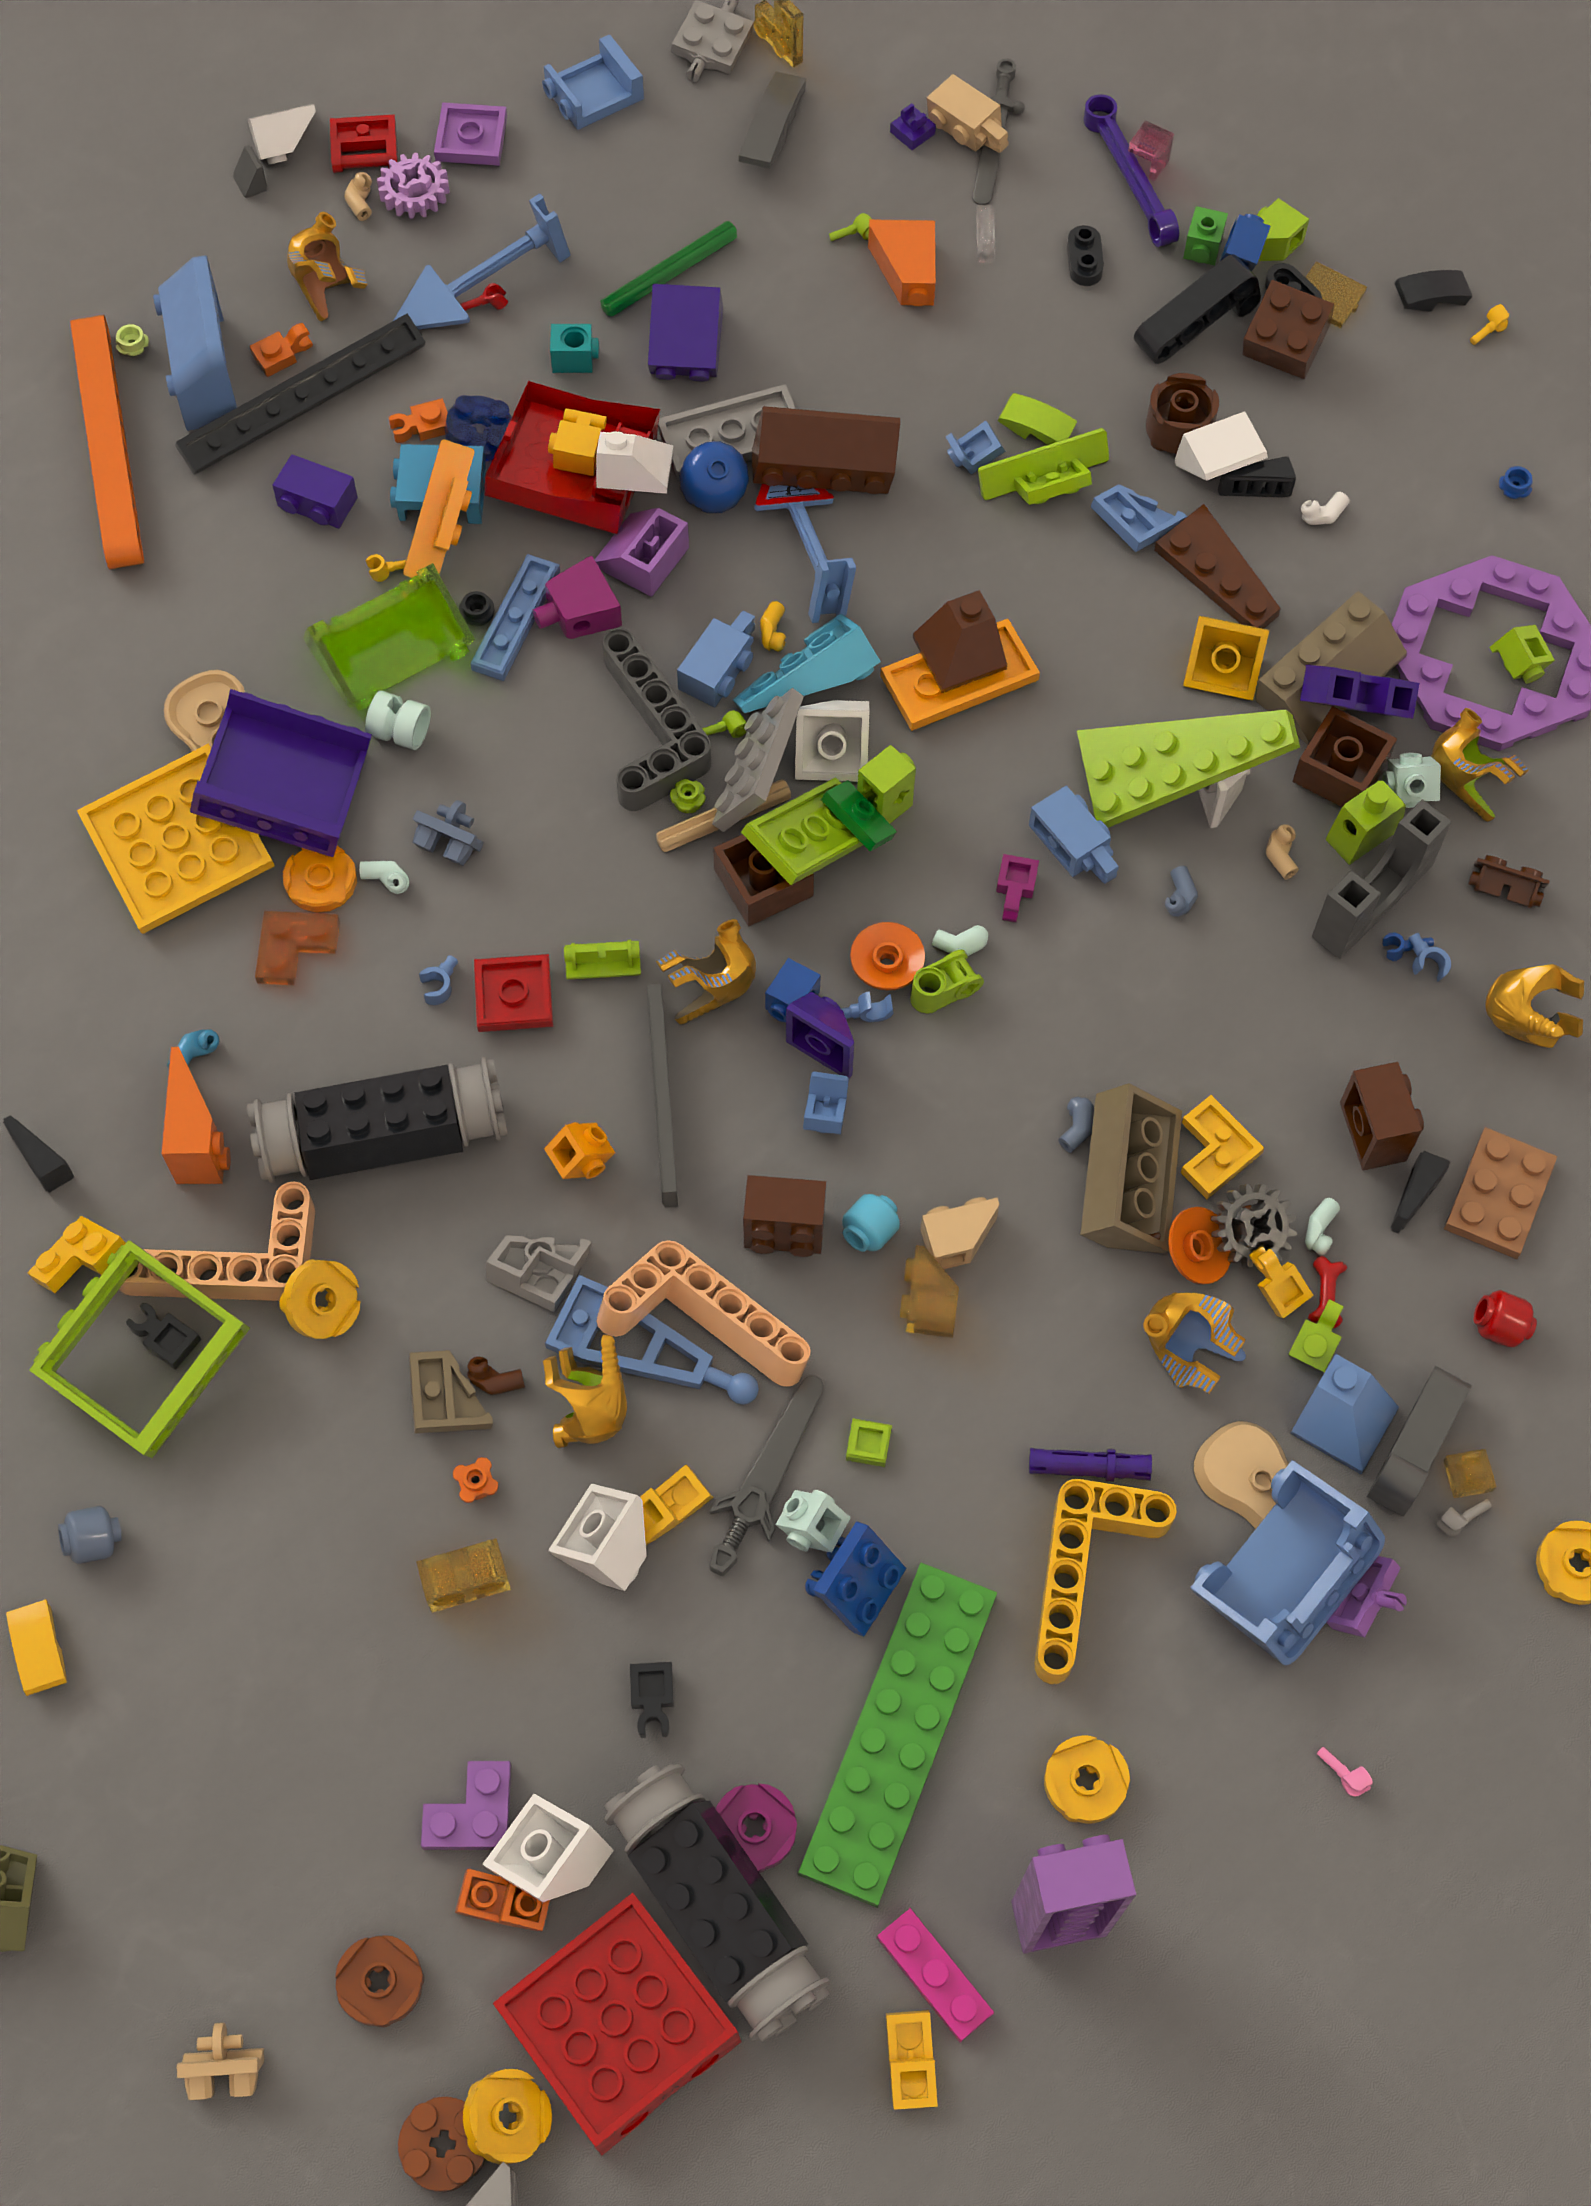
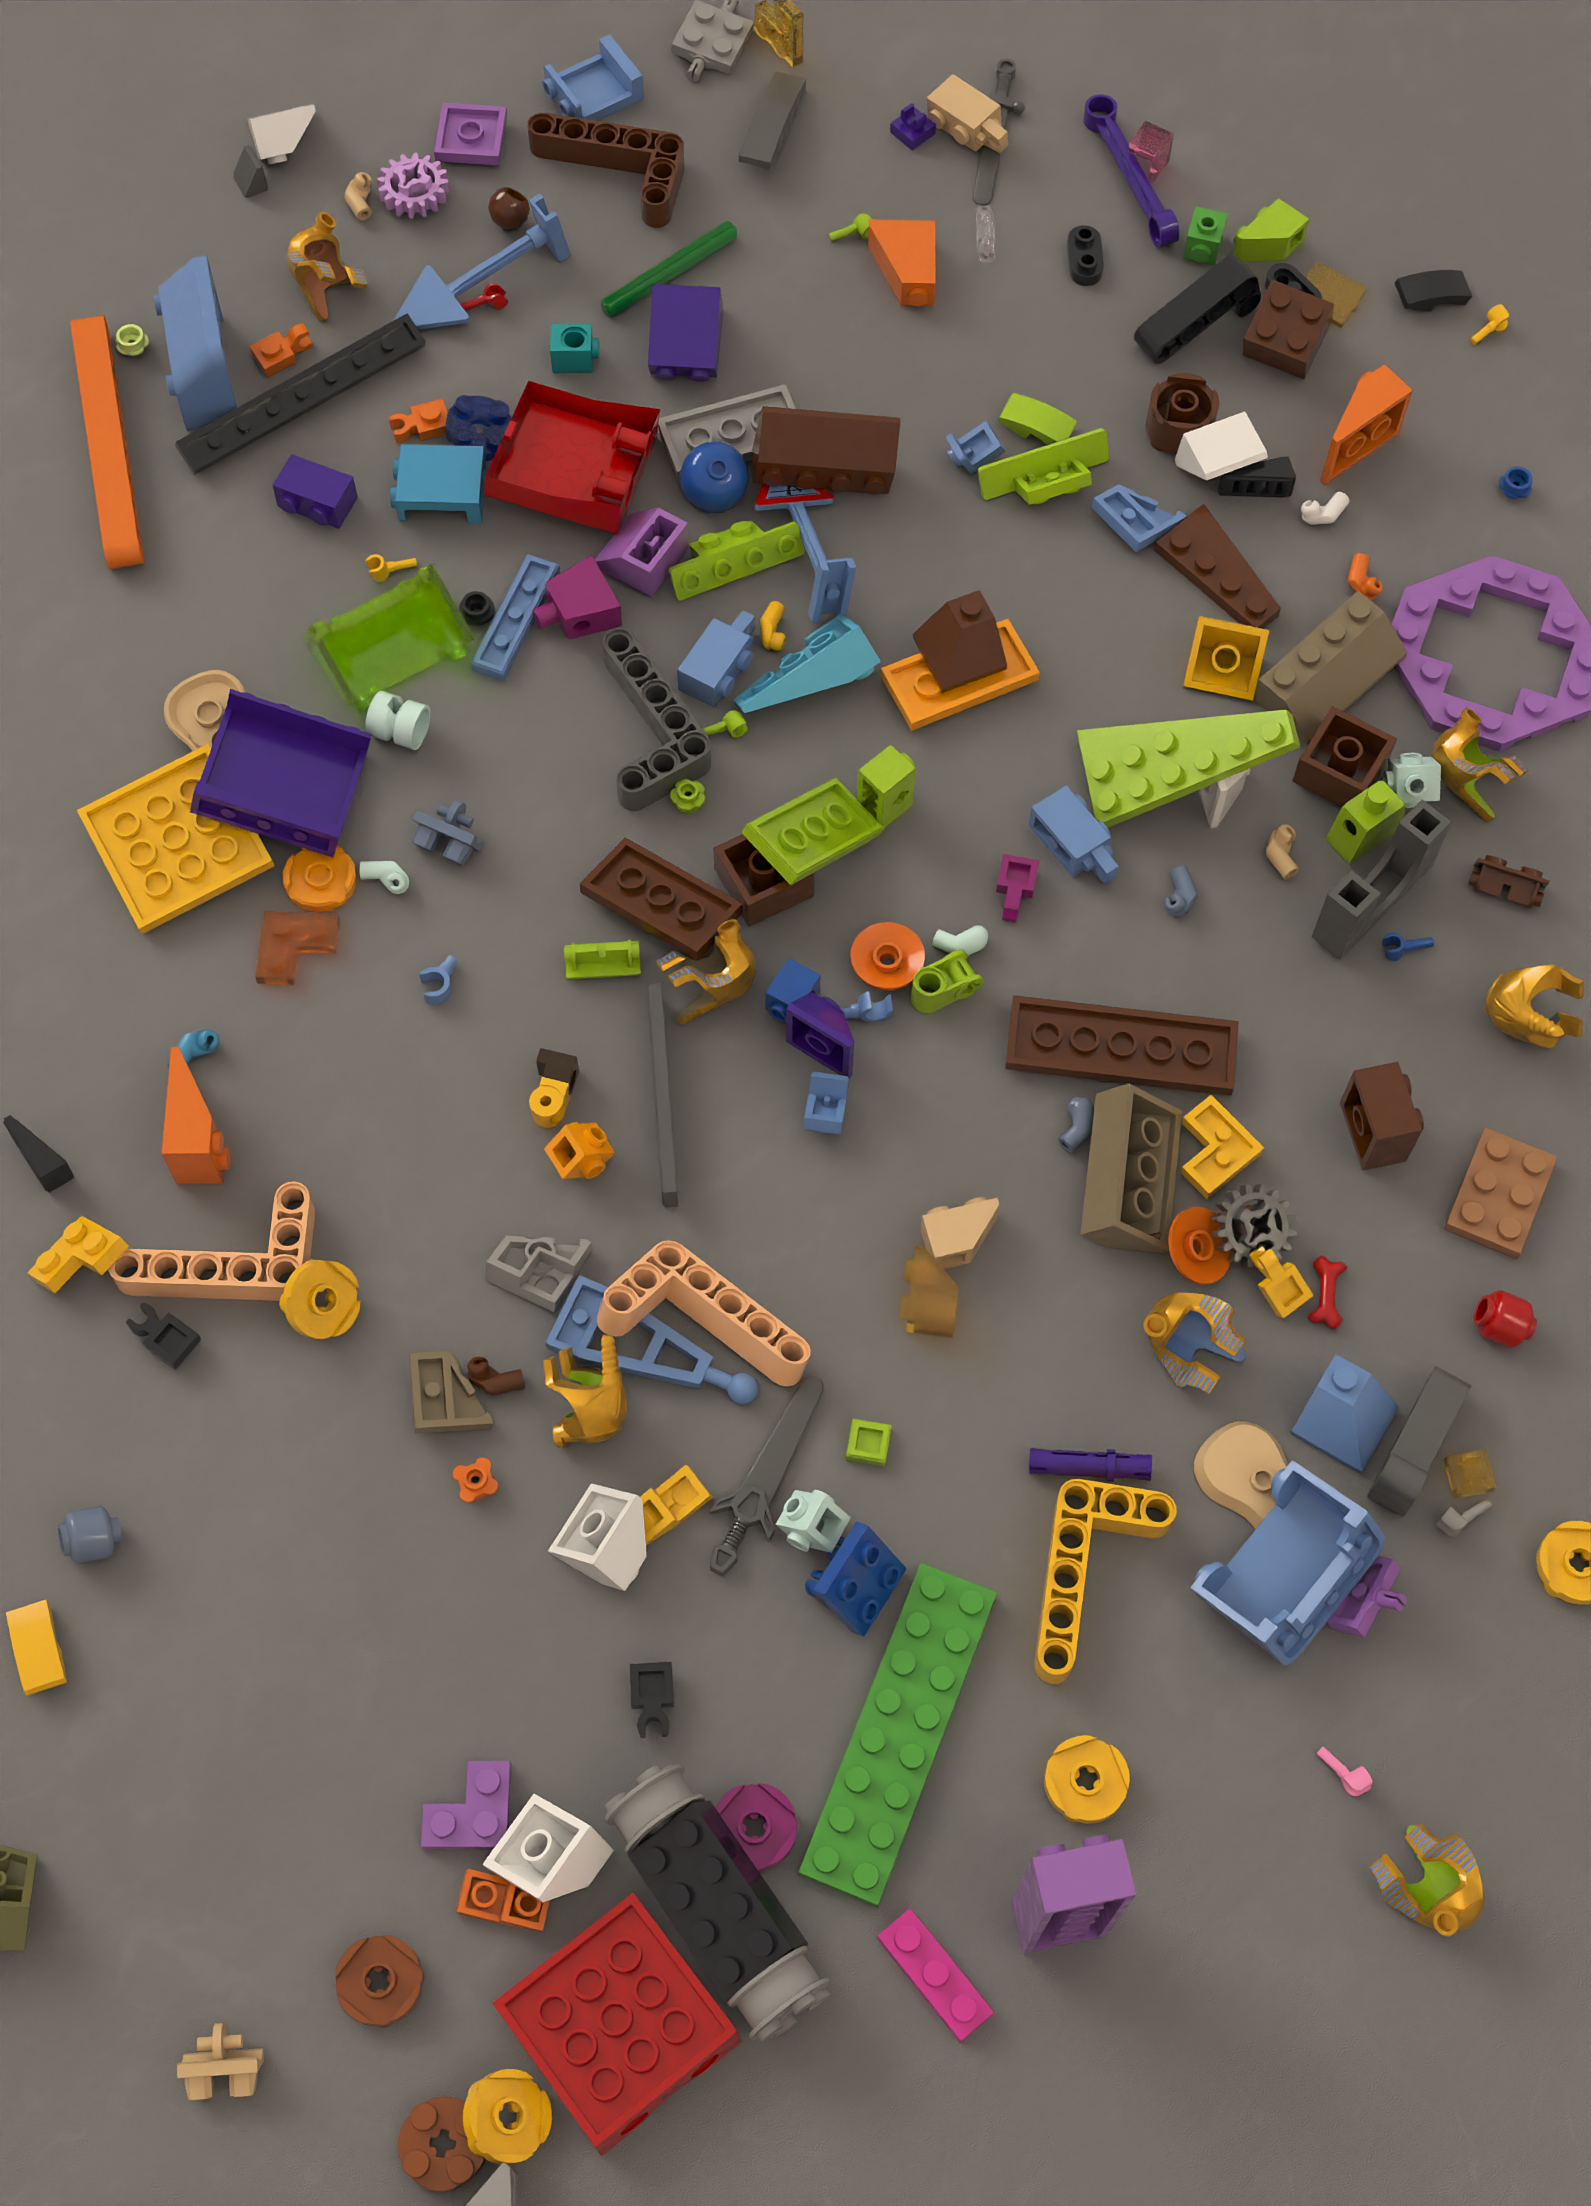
(186, 1392): lime window -> none
(360, 135): red plate -> none
(377, 1121): black brick -> none
(441, 508): light orange bracket -> none
(463, 1575): clear yellow brick -> none
(508, 208): none -> reddish brown piece
(513, 993): red plate -> none
(556, 1086): none -> leg
(576, 442): yellow brick -> none
(616, 148): none -> reddish brown beam
(632, 463): white slope -> none
(660, 898): none -> reddish brown plate
(702, 824): tan axle -> none
(733, 555): none -> lime bracket
(757, 759): light grey plate -> none
(784, 1215): reddish brown brick -> none
(831, 740): white slope -> none
(858, 815): green plate -> none
(870, 1222): medium azure head -> none
(911, 2060): yellow slope -> none
(1122, 1045): none -> reddish brown plate
(1247, 239): blue brick -> none
(1316, 1341): lime plate -> none
(1317, 1224): light aqua arm -> none
(1359, 691): dark purple arch -> none
(1360, 581): none -> orange arm
(1368, 421): none -> orange slope
(1423, 951): medium blue piece -> none
(1423, 1179): black slope -> none
(1452, 1885): none -> pearl gold piece
(1524, 653): lime brick -> none

